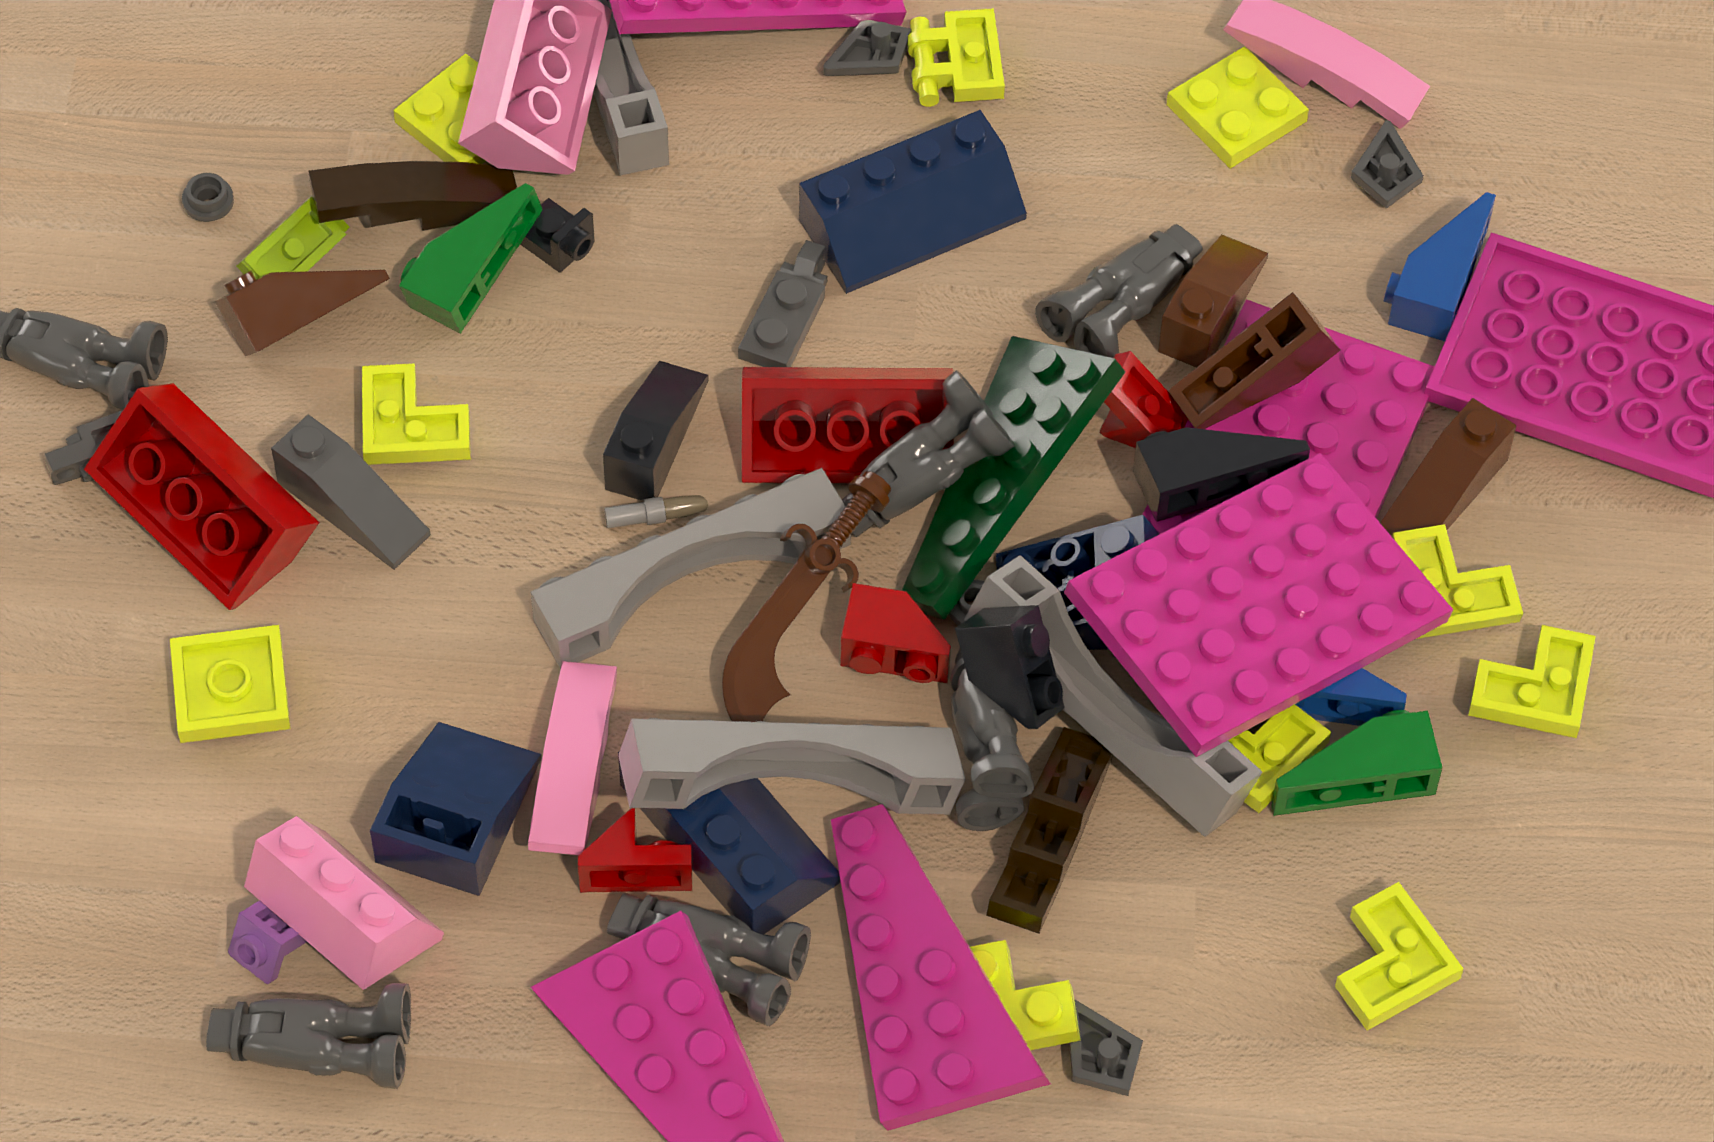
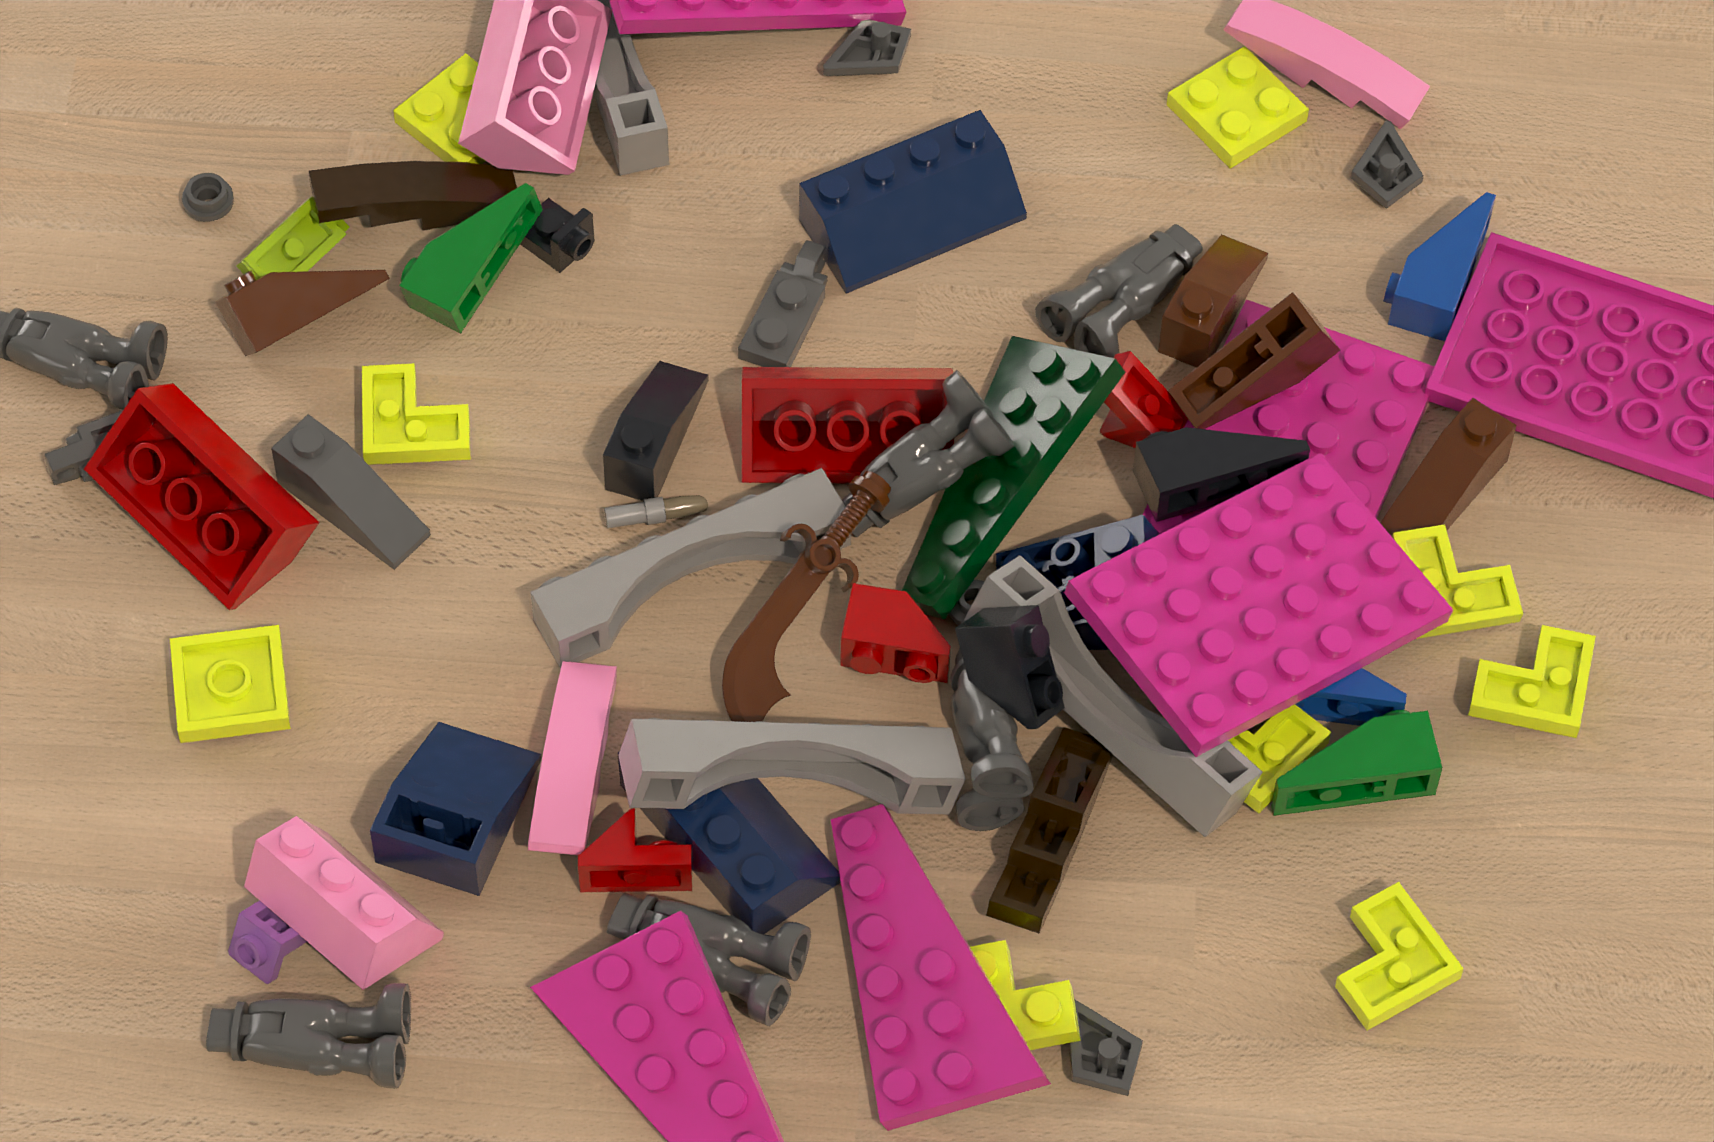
(972, 53): neon yellow plate -> none

